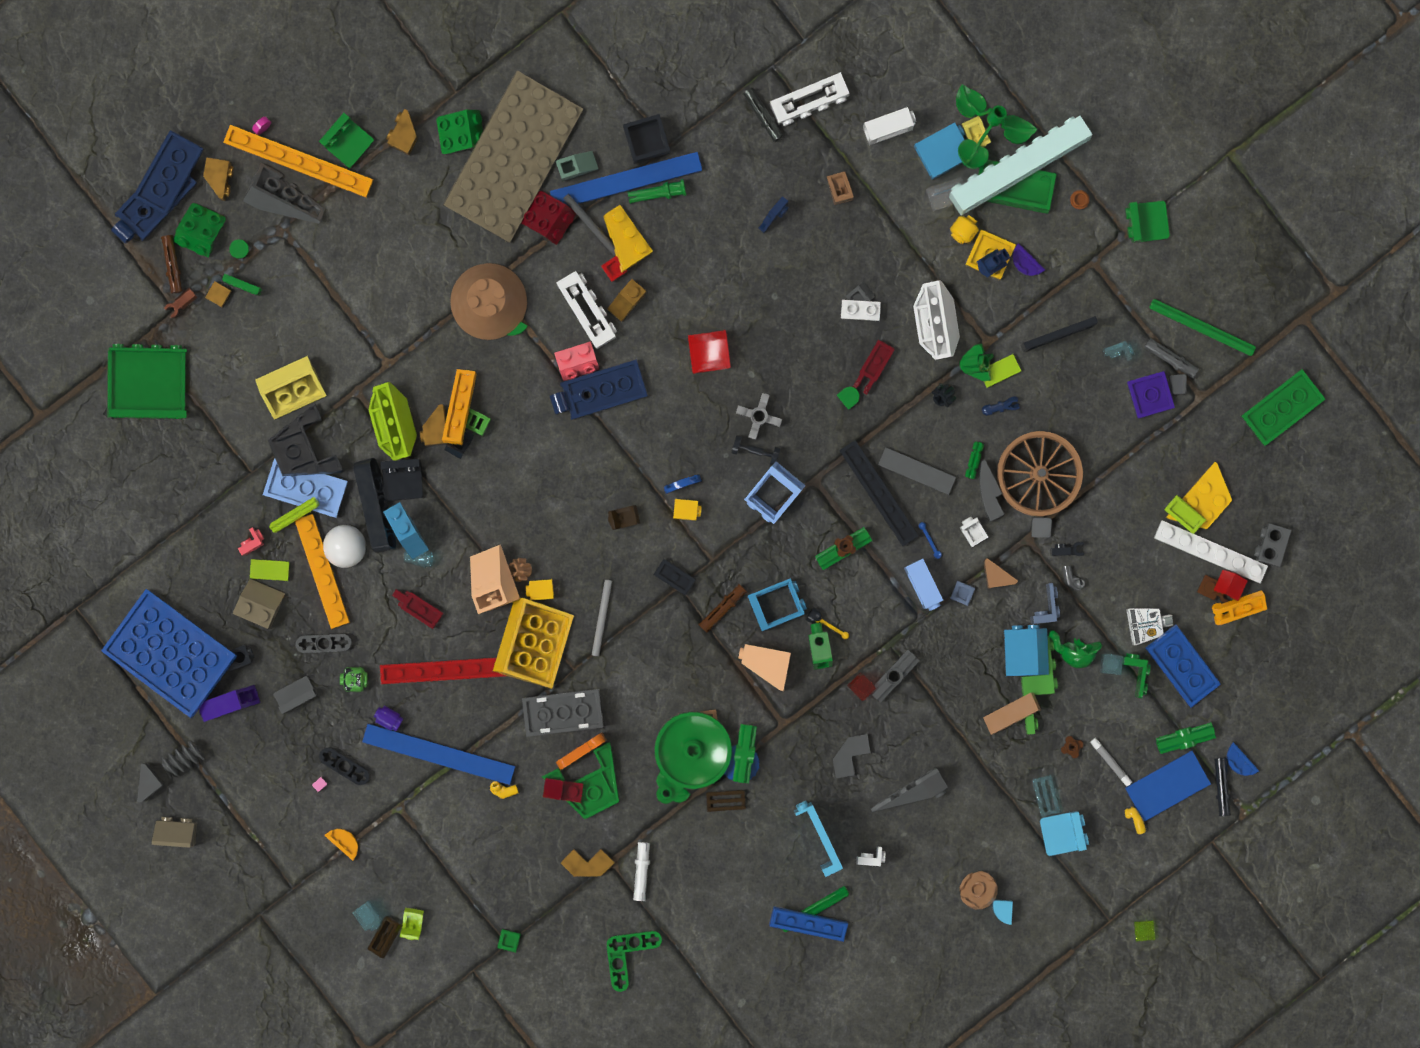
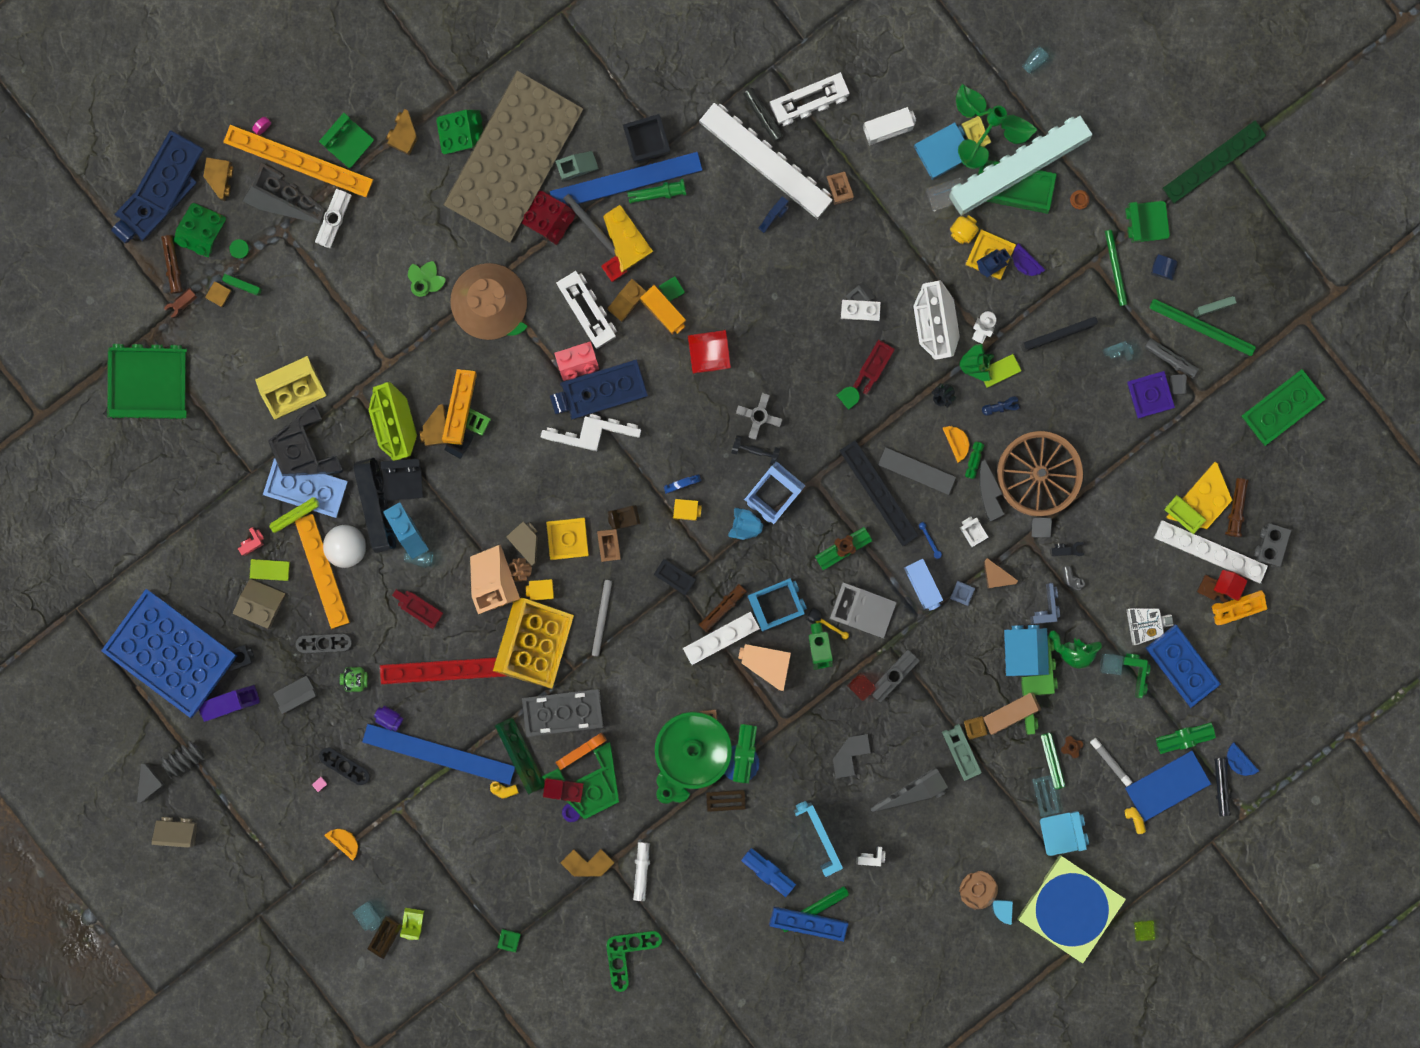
(328, 230): none -> white piece
(427, 276): none -> bright green plate
(520, 755): none -> dark green plate
(525, 541): none -> dark tan slope
(567, 538): none -> yellow tile
(570, 813): none -> dark purple tile
(591, 432): none -> white bracket
(609, 545): none -> medium nougat slope
(663, 310): none -> light orange slope
(671, 289): none -> green tile
(721, 638): none -> white brick
(745, 525): none -> dark azure brick
(766, 161): none -> white brick
(768, 872): none -> blue piece
(862, 610): none -> light grey slope
(958, 442): none -> light orange tile
(962, 753): none -> sand green plate
(975, 727): none -> pearl gold tile
(984, 326): none -> white hips
(1035, 59): none -> clear light blue cone
(1053, 761): none -> axle
(1071, 909): none -> blue tile
(1115, 267): none -> green bar
(1164, 267): none -> dark blue brick
(1214, 162): none -> dark green plate
(1215, 306): none -> sand green tile
(1236, 516): none -> reddish brown pin

